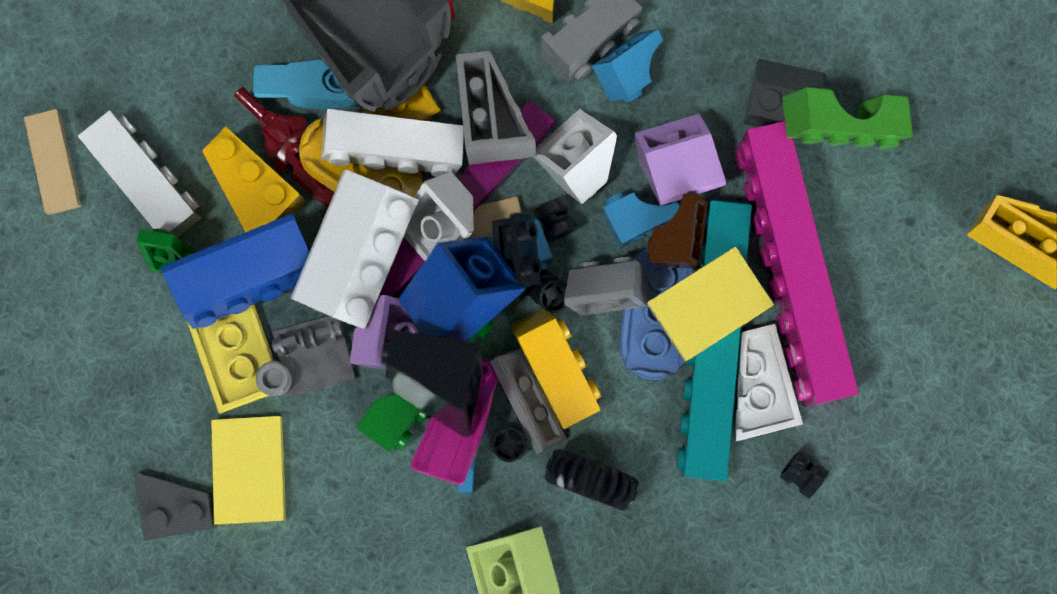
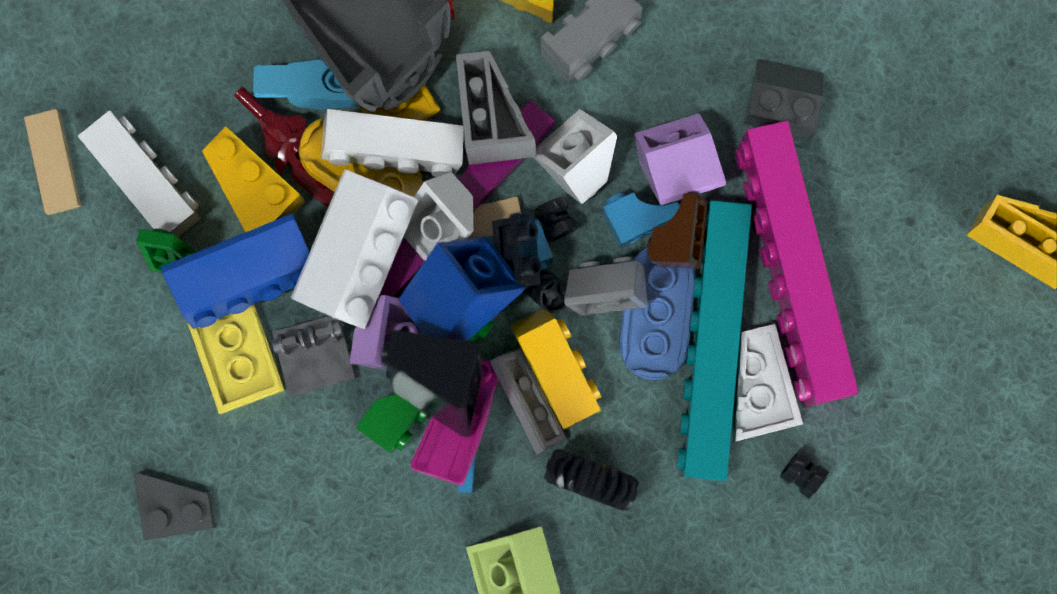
(248, 470): light yellow tile -> none
(274, 378): light grey tile -> none
(509, 440): black wheel -> none
(626, 68): dark azure arch -> none
(710, 304): light yellow tile -> none
(818, 117): bright green arch -> none

